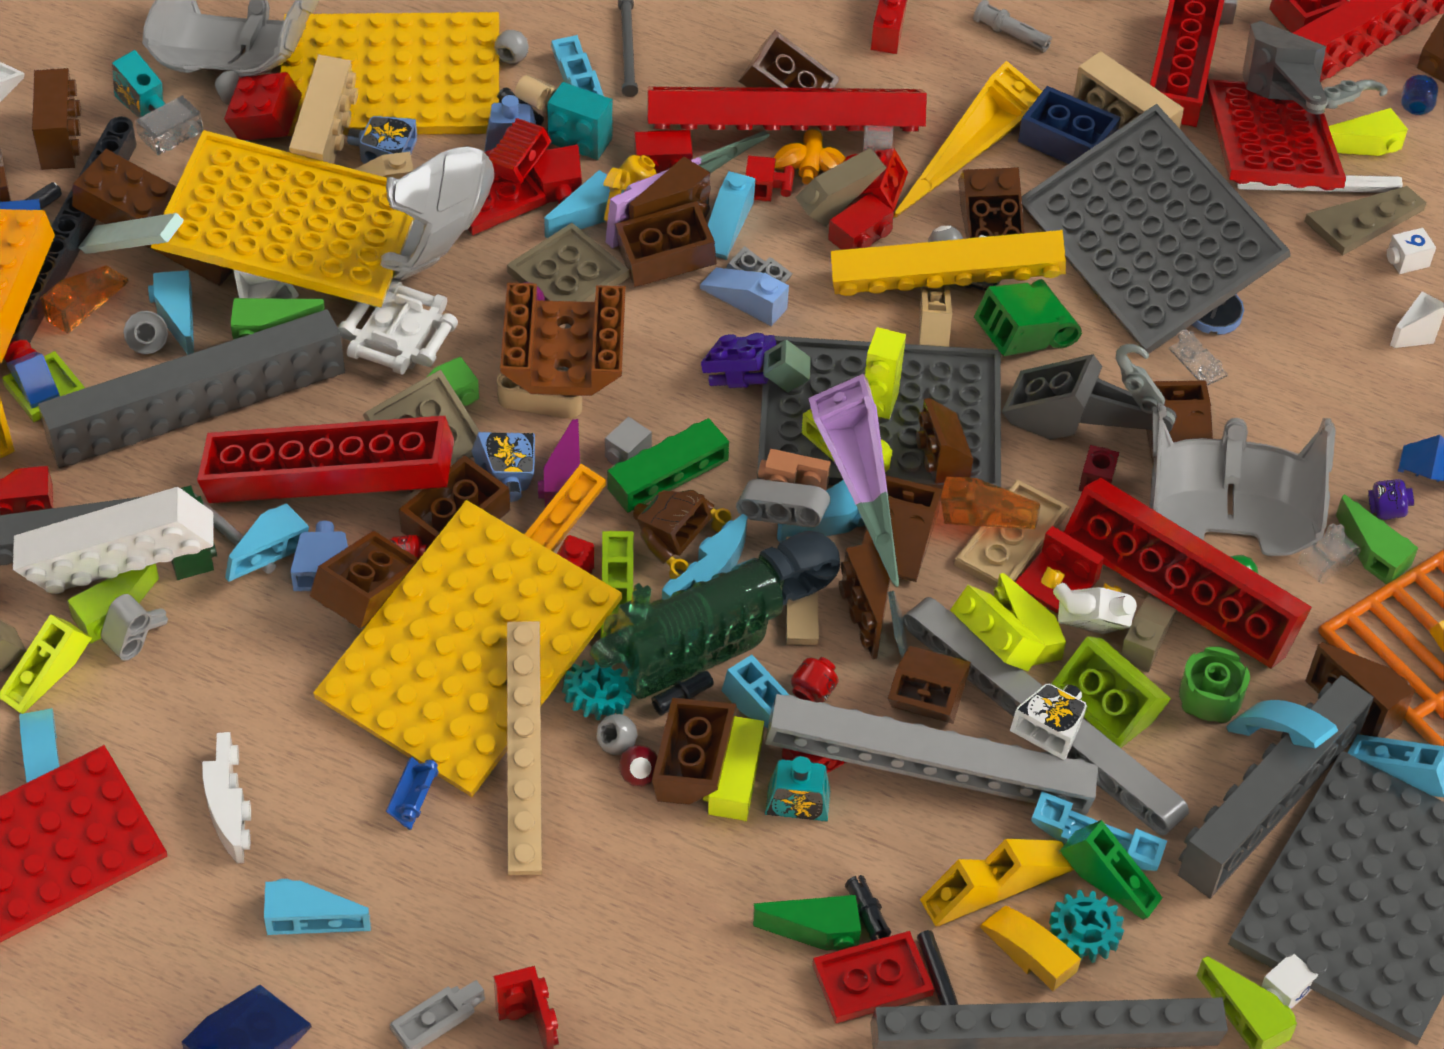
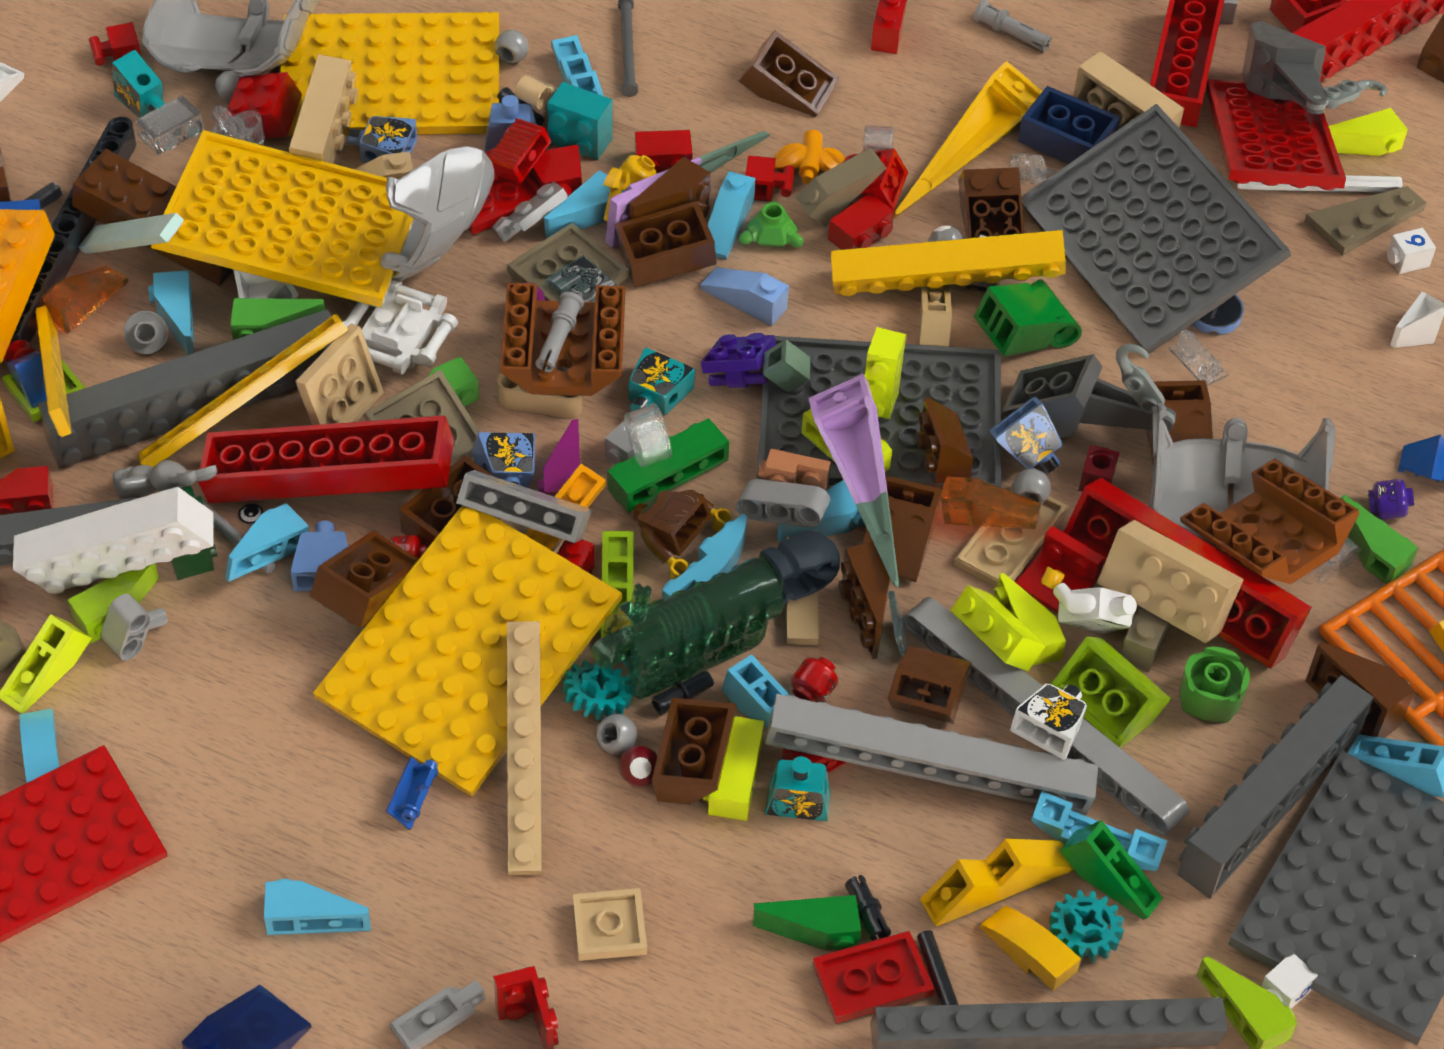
(53, 372): none -> yellow tile
(56, 119): reddish brown brick -> none
(121, 41): none -> red brick
(167, 474): none -> light grey animal
(226, 799): white slope -> none
(242, 391): none -> yellow tile
(243, 126): none -> clear beam
(250, 513): none -> black sticker
(341, 381): none -> tan plate
(523, 506): none -> light grey brick
(530, 211): none -> light grey hinge
(562, 322): none -> light grey pin
(580, 278): none -> piece
(609, 924): none -> tan plate
(648, 435): none -> clear beam
(659, 381): none -> torso
(748, 261): light grey slope -> none
(772, 228): none -> bright green rock
(785, 106): red brick -> none
(1030, 436): none -> torso
(1031, 167): none -> clear hinge
(1032, 485): none -> light grey piece
(1170, 581): none -> tan brick
(1288, 515): none -> dark orange slope
(1303, 724): medium azure slope -> none
(1419, 94): clear blue head -> none

